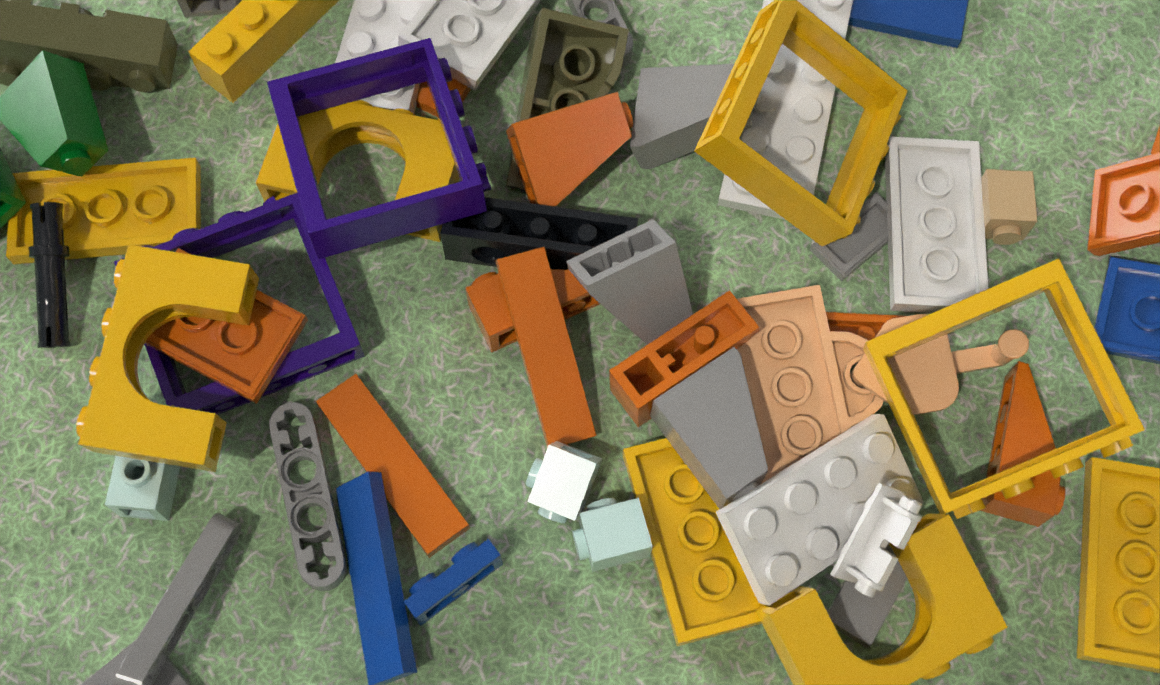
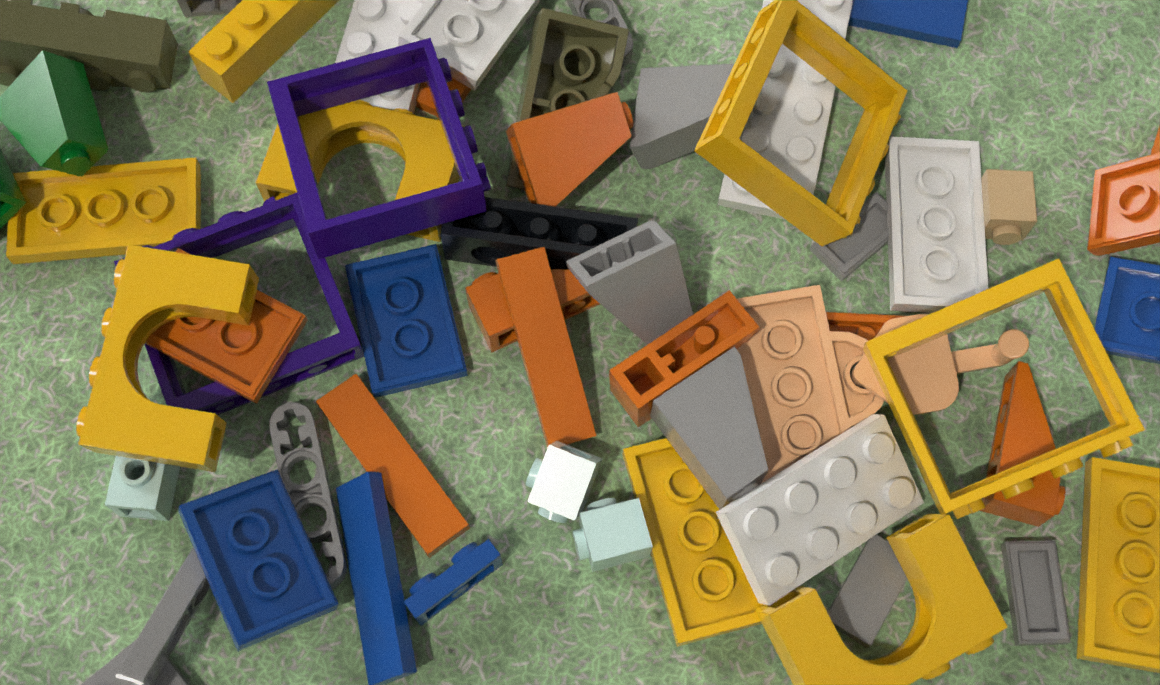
(50, 274): black pin -> none
(257, 559): none -> blue tile
(405, 321): none -> blue tile
(886, 518): white hinge -> none
(1035, 593): none -> light grey tile

